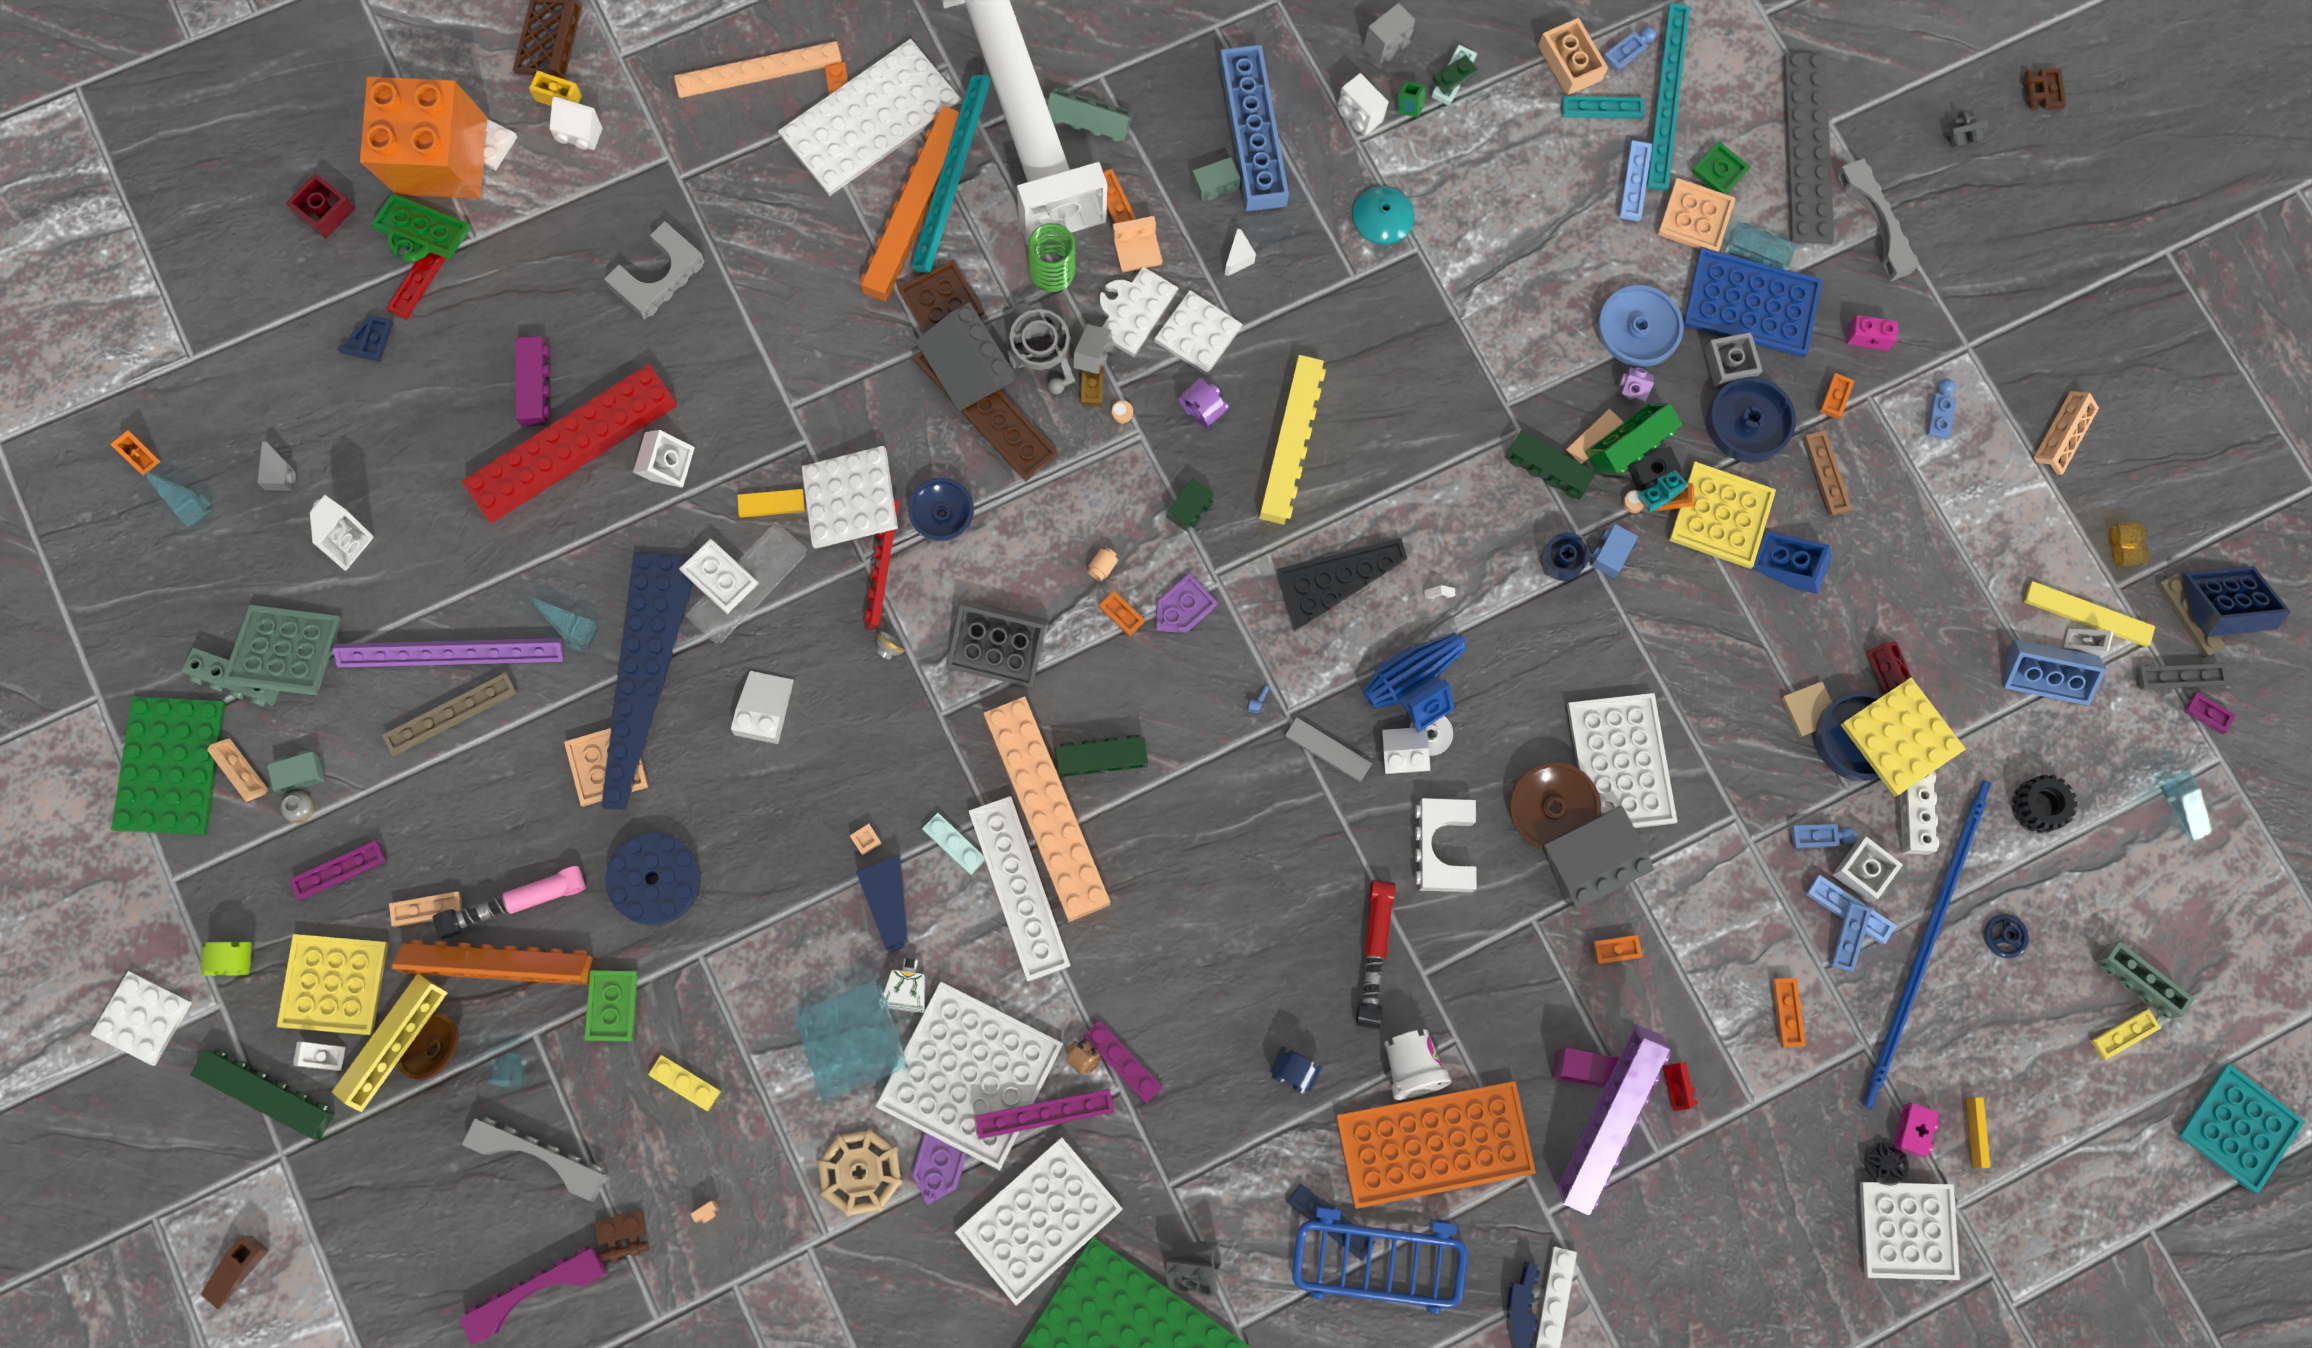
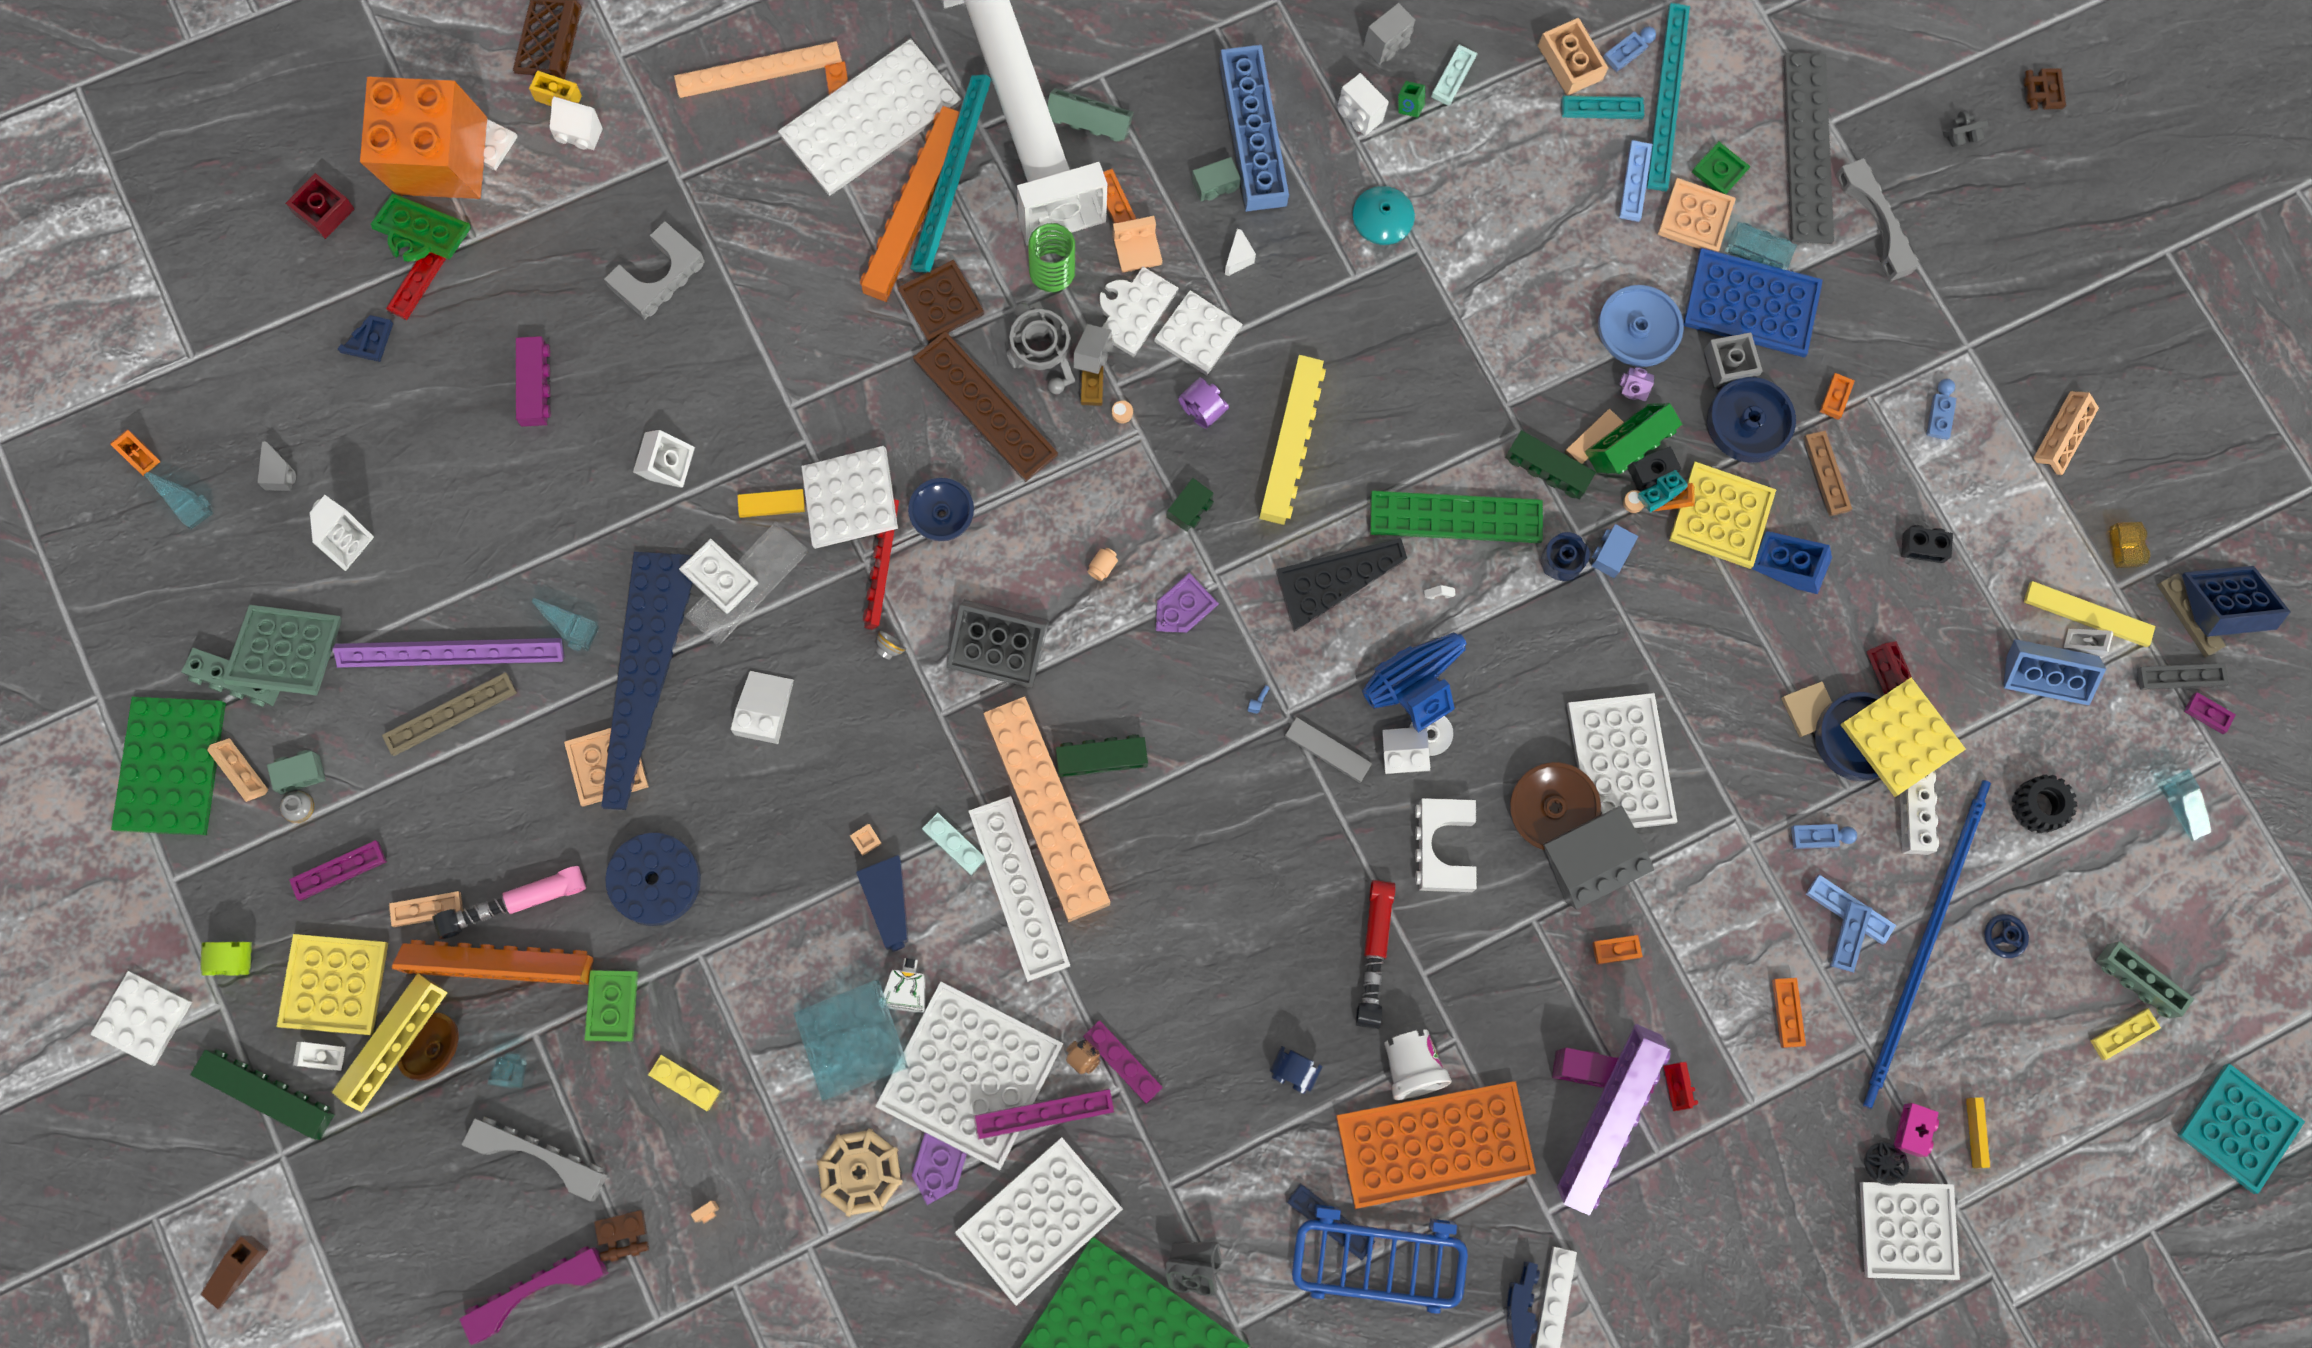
(569, 443): red brick -> none
(965, 357): dark grey slope -> none
(1121, 614): orange plate -> none
(1455, 74): dark green plate -> none
(1456, 517): none -> green plate
(1867, 869): white brick -> none
(1872, 333): dark pink brick -> none
(1927, 549): none -> black brick

